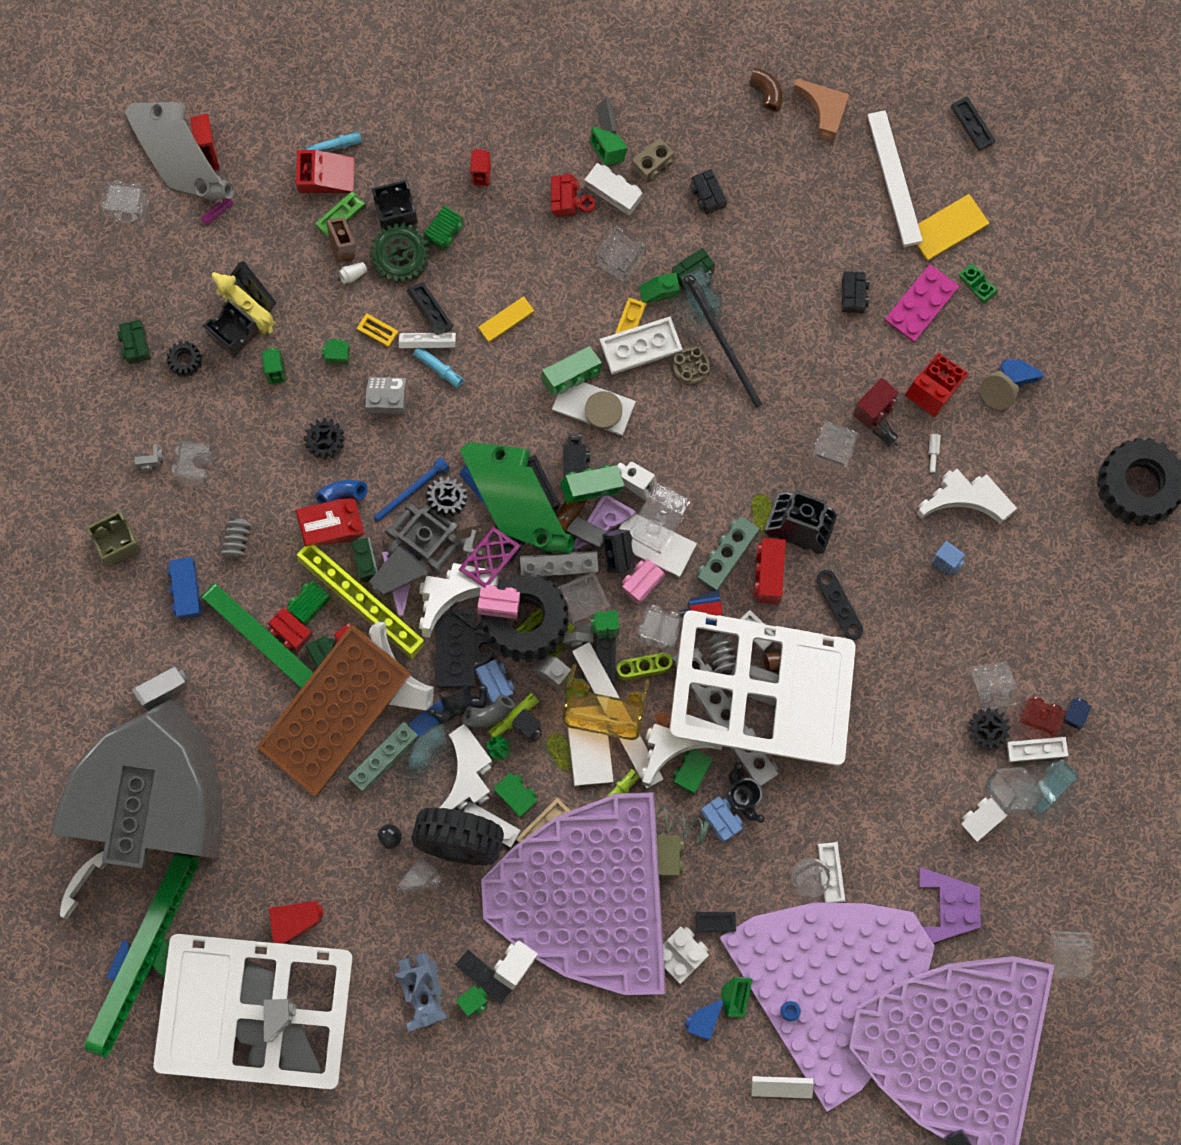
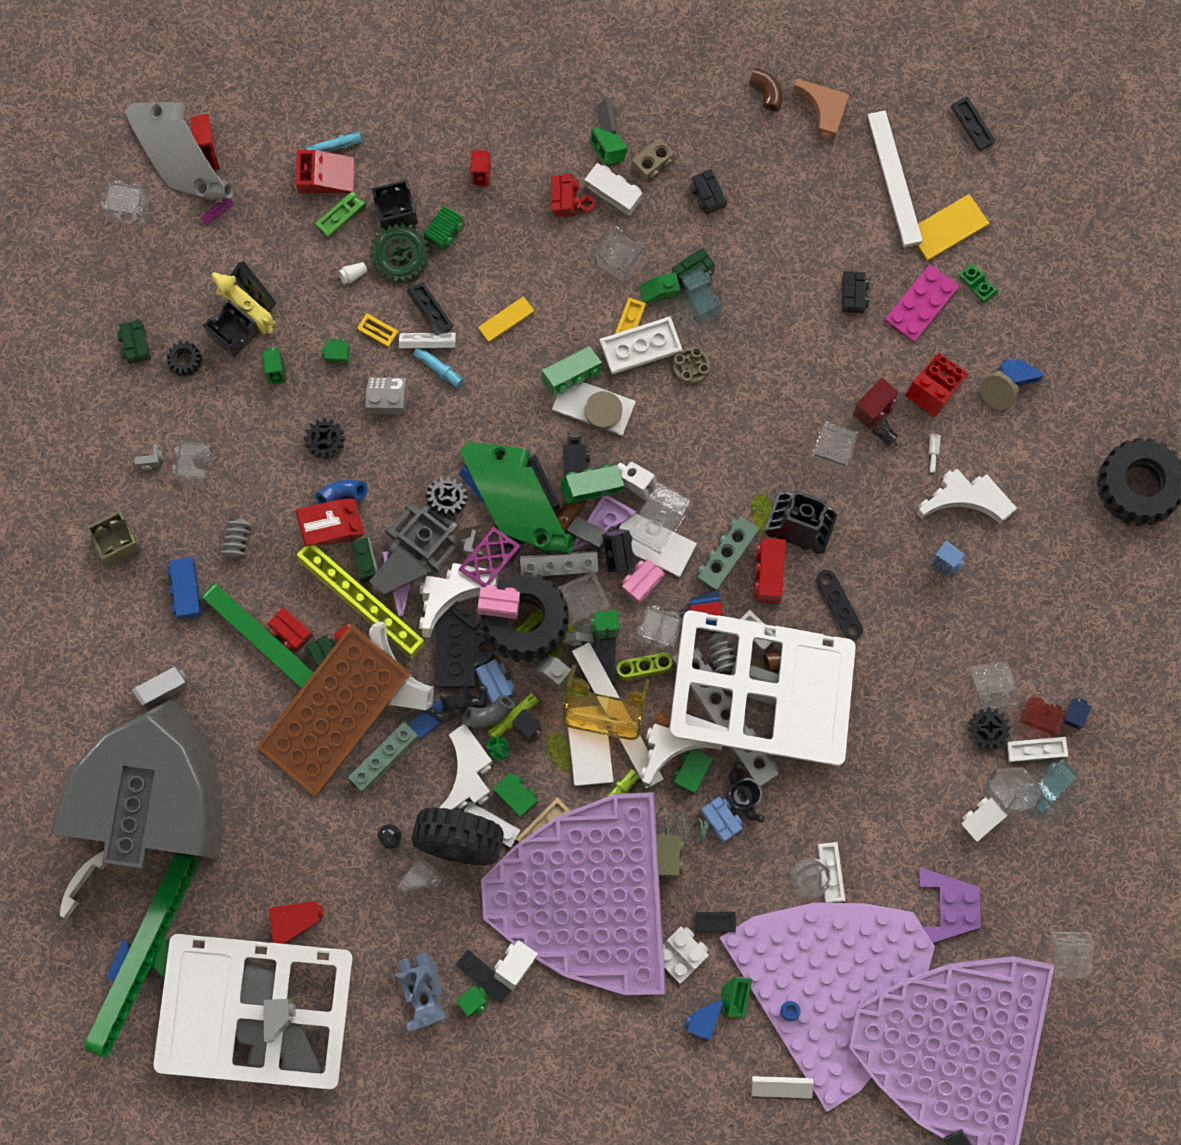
(308, 603): green brick -> none
(341, 239): reddish brown slope -> none
(426, 746): clear light blue brick -> none
(439, 467): blue piece -> none
(709, 314): black bar -> none

